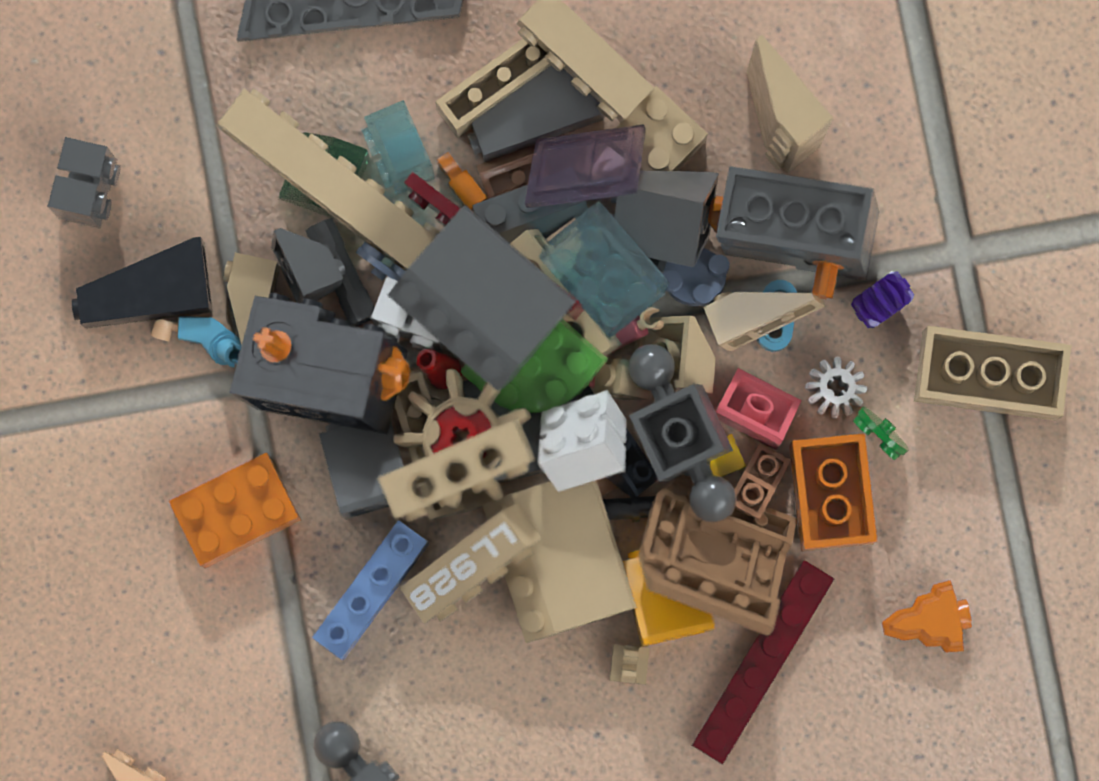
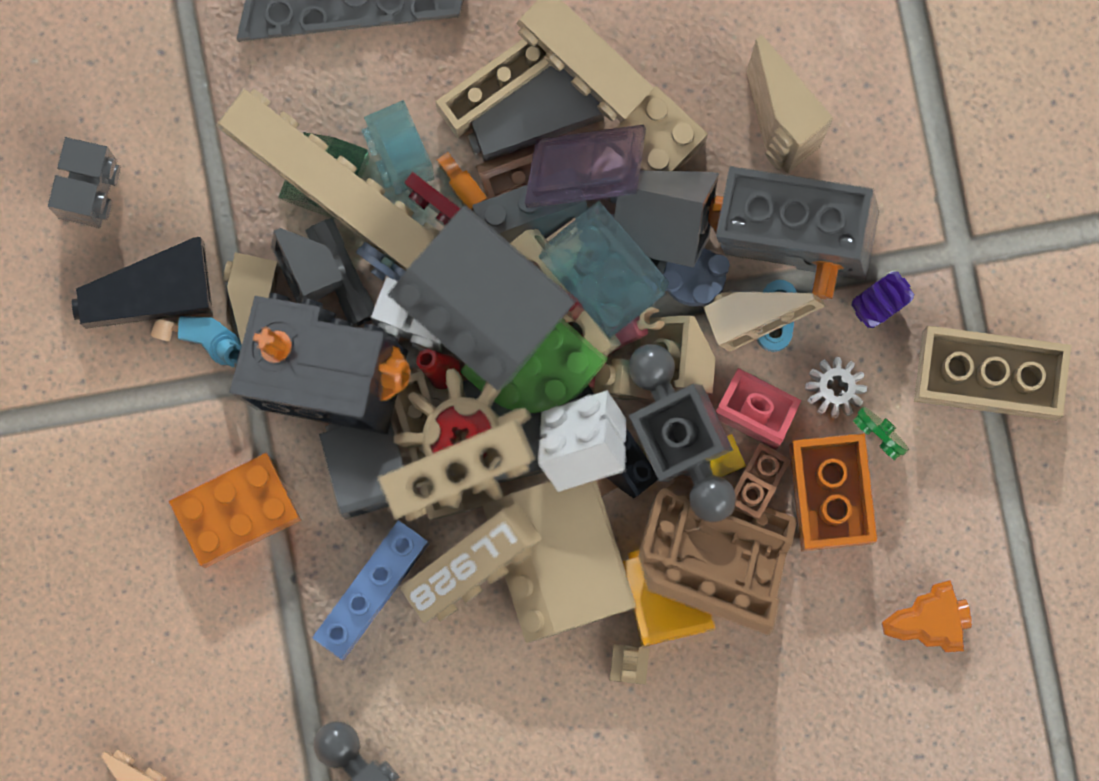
(628, 508): black pin -> none
(762, 663): dark red plate -> none

